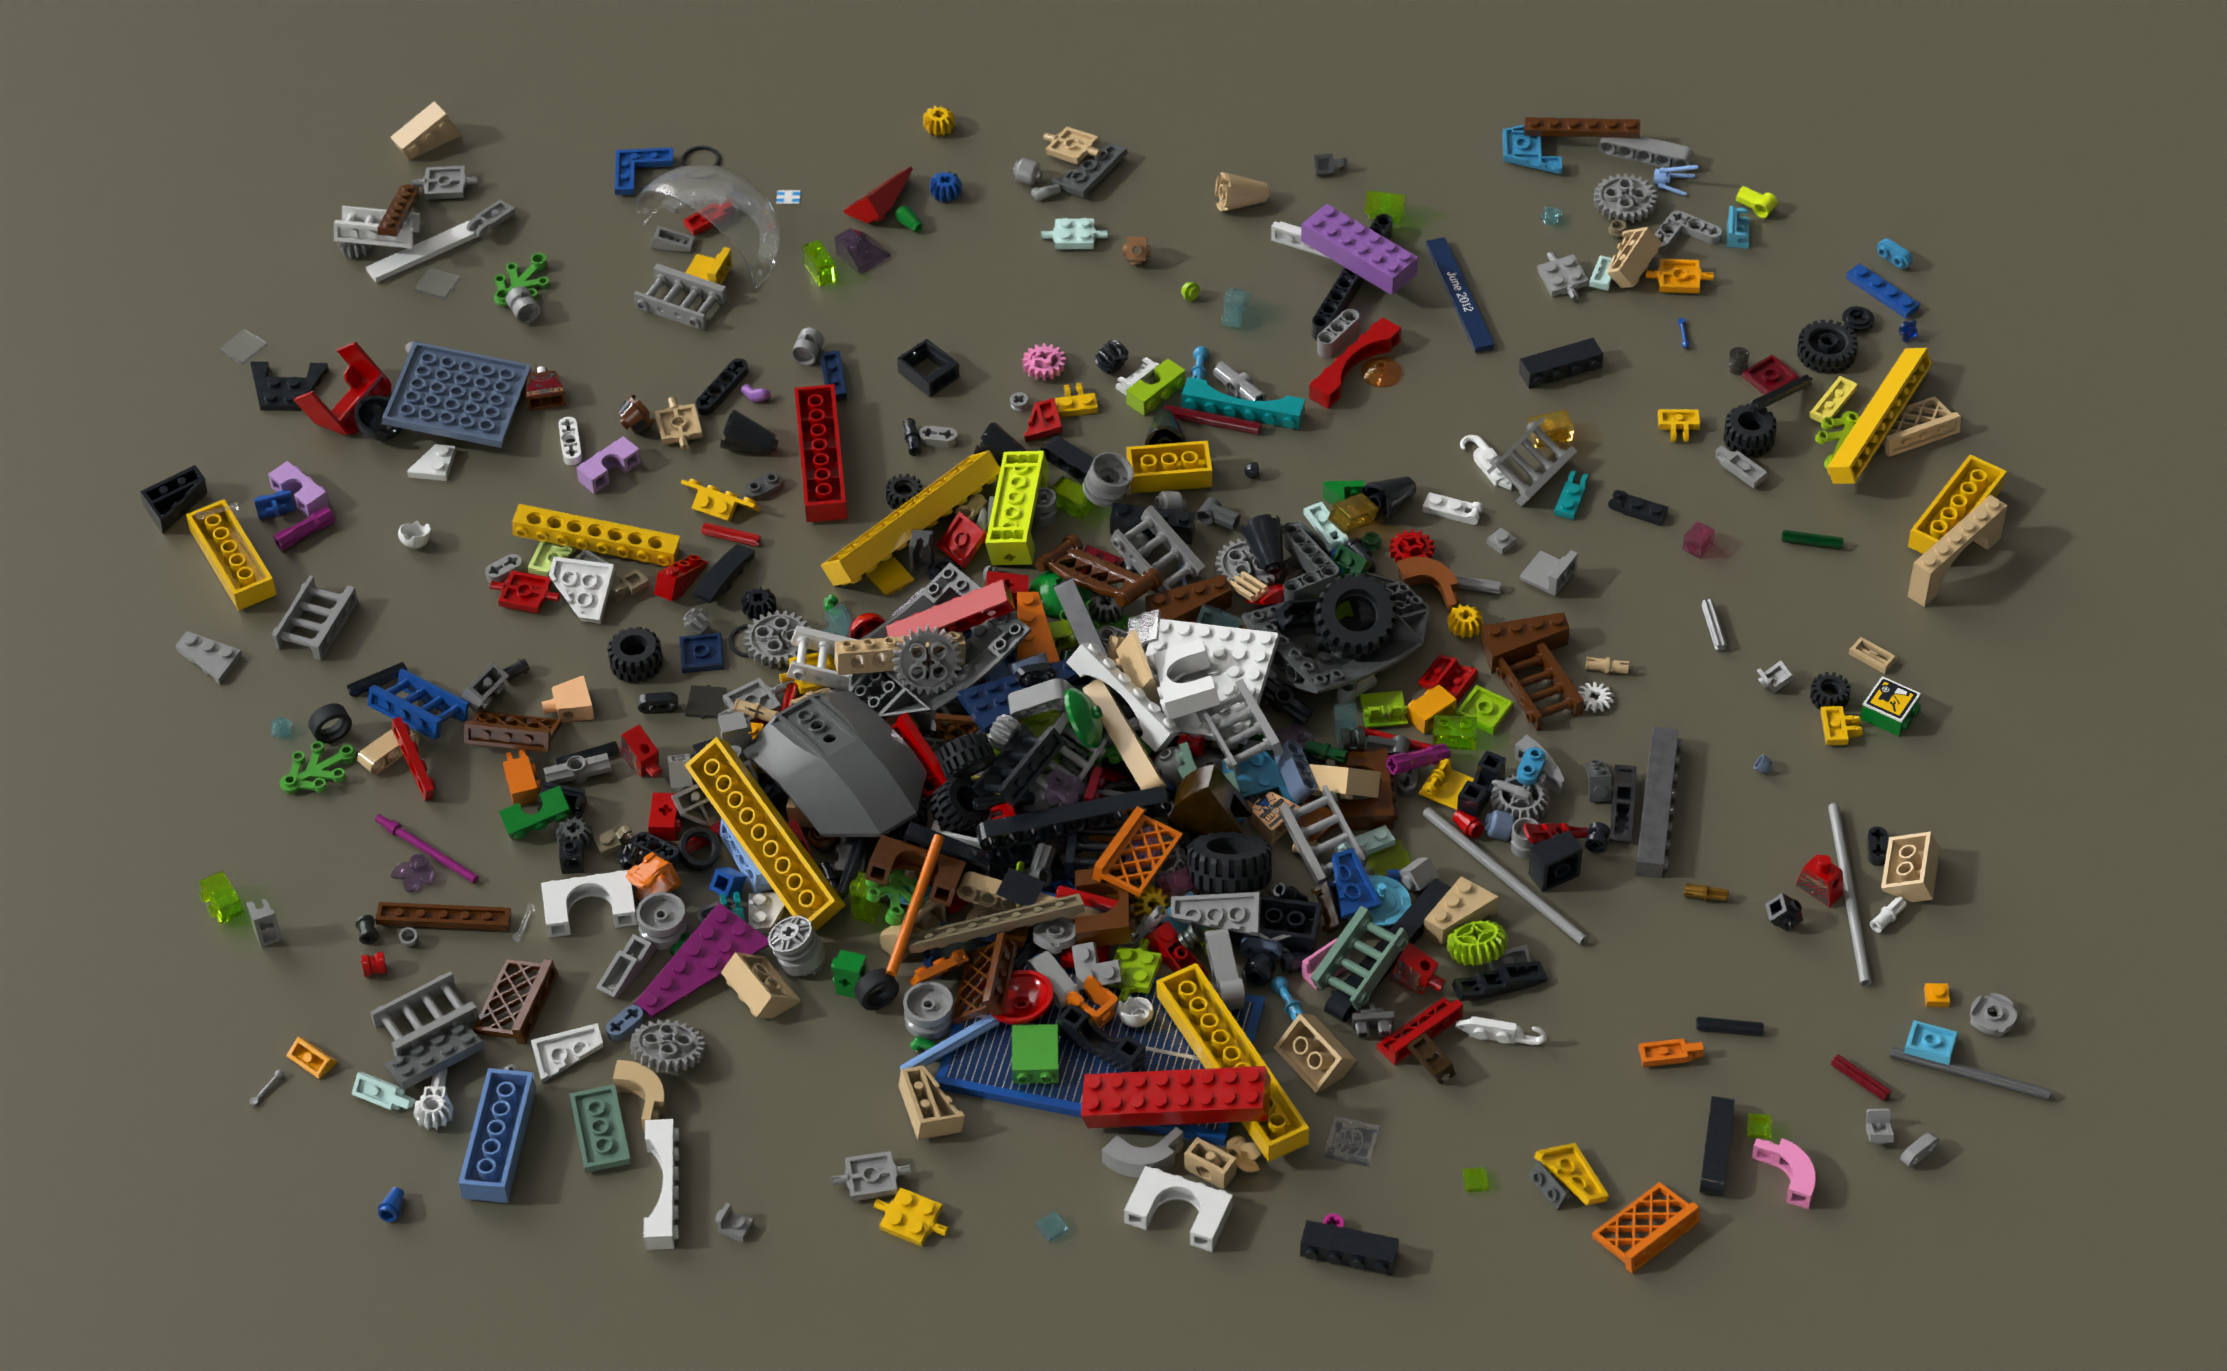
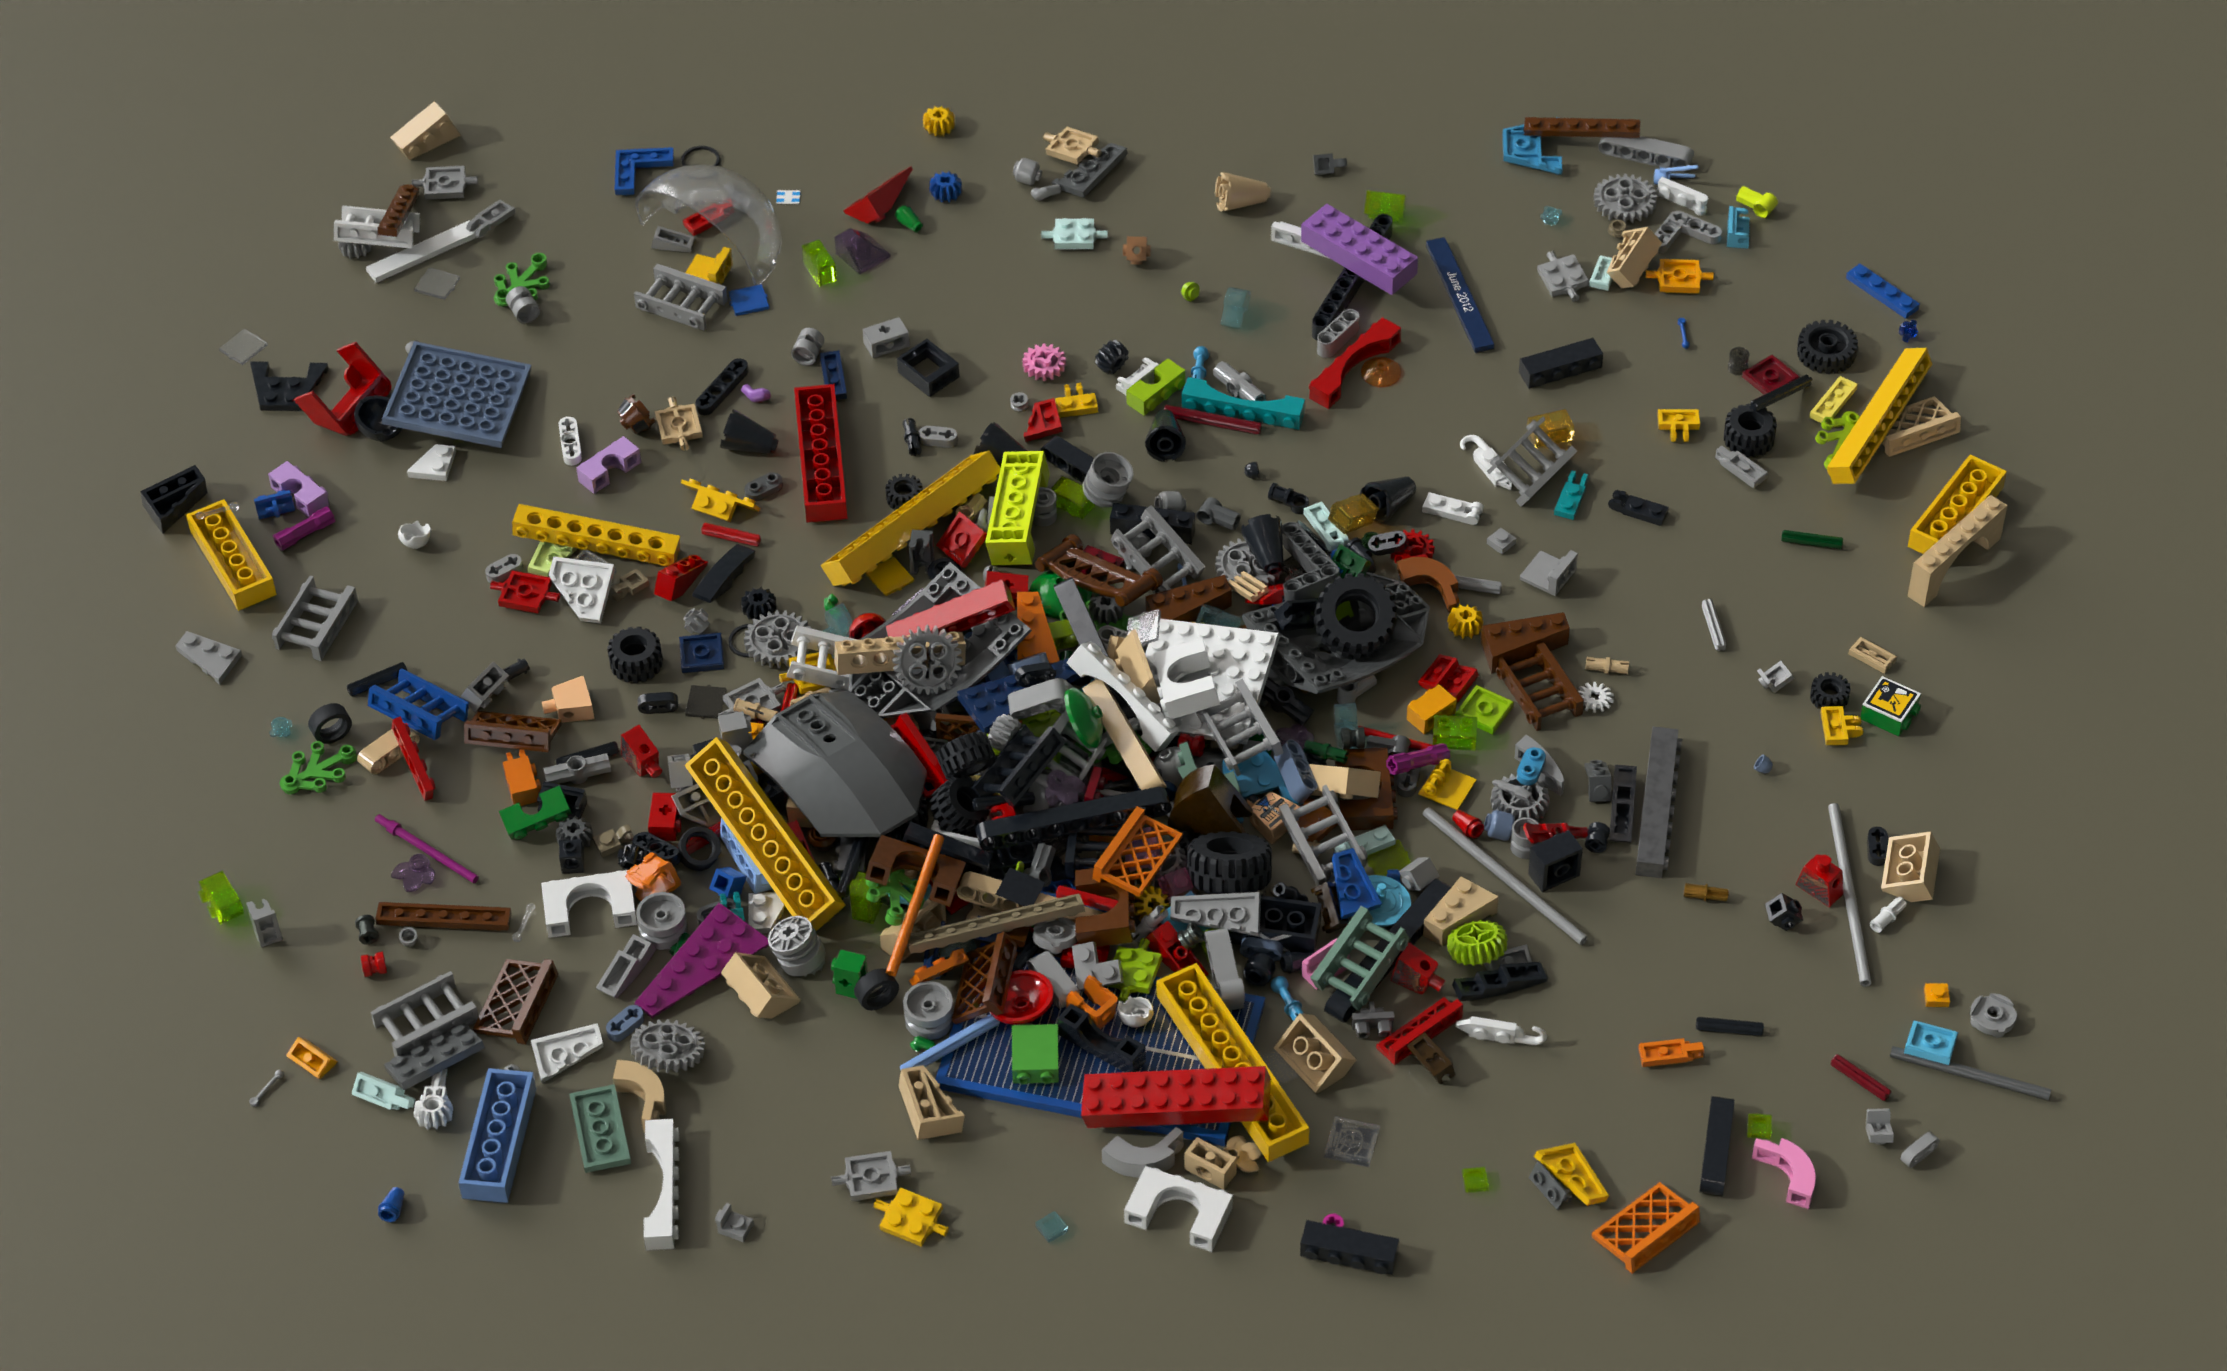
(544, 390): torso -> none
(748, 300): none -> blue piece
(886, 337): none -> light grey brick
(1170, 466): yellow brick -> none
(1288, 497): none -> black connector
(1341, 490): green slope -> none
(1384, 709): lime hinge -> none
(1388, 543): none -> black beam
(1477, 793): black arch -> none
(1682, 195): none -> white plate
(1698, 539): clear pink brick -> none
(1853, 313): black gear -> none
(1894, 253): dark azure plate -> none

